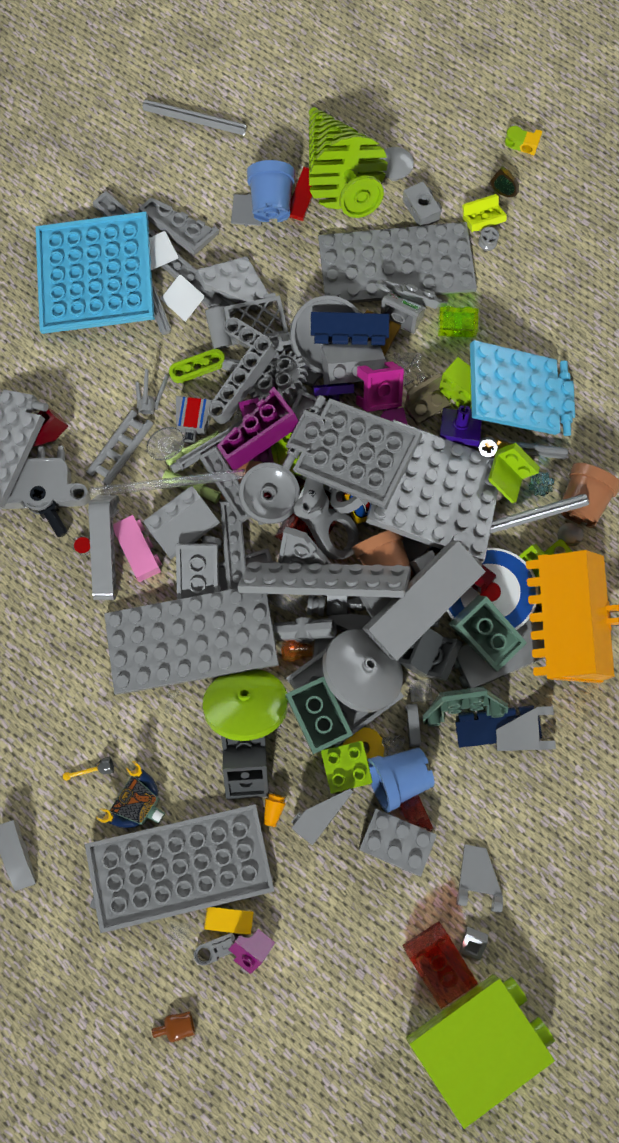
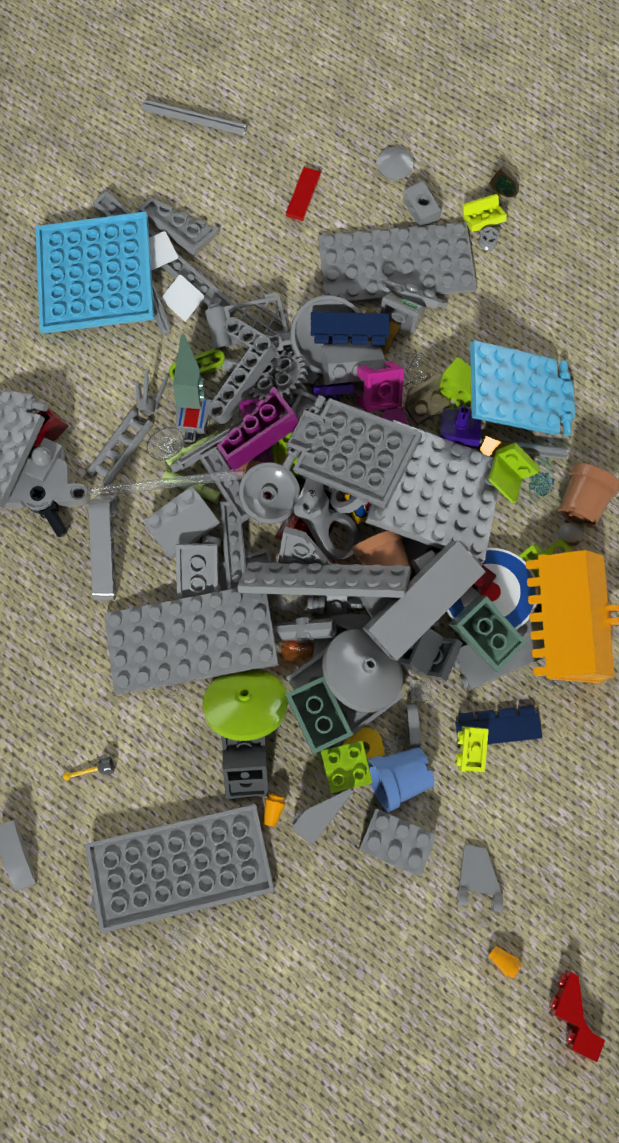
(43, 459): none -> light grey tile
(81, 546): red tile -> none
(135, 802): torso -> none
(137, 548): bright pink brick -> none
(176, 1027): dark orange piece -> none
(187, 381): none -> sand green slope
(217, 948): light grey piece -> none
(228, 920): yellow slope -> none
(234, 280): light grey plate -> none
(242, 211): light grey piece -> none
(251, 951): magenta brick -> none
(271, 189): medium blue piece -> none
(344, 166): lime plant -> none
(415, 813): clear red slope -> none
(440, 964): clear red slope -> none
(458, 321): clear neon green brick -> none
(461, 699): sand green wedge -> none
(472, 749): none -> neon yellow bracket
(474, 943): light grey slope -> none
(482, 1048): lime brick -> none
(483, 451): bush -> none
(505, 962): none -> light orange cone
(522, 140): leg -> none
(524, 732): light grey flag -> none
(539, 512): light grey axle -> none
(569, 1007): none -> red arch

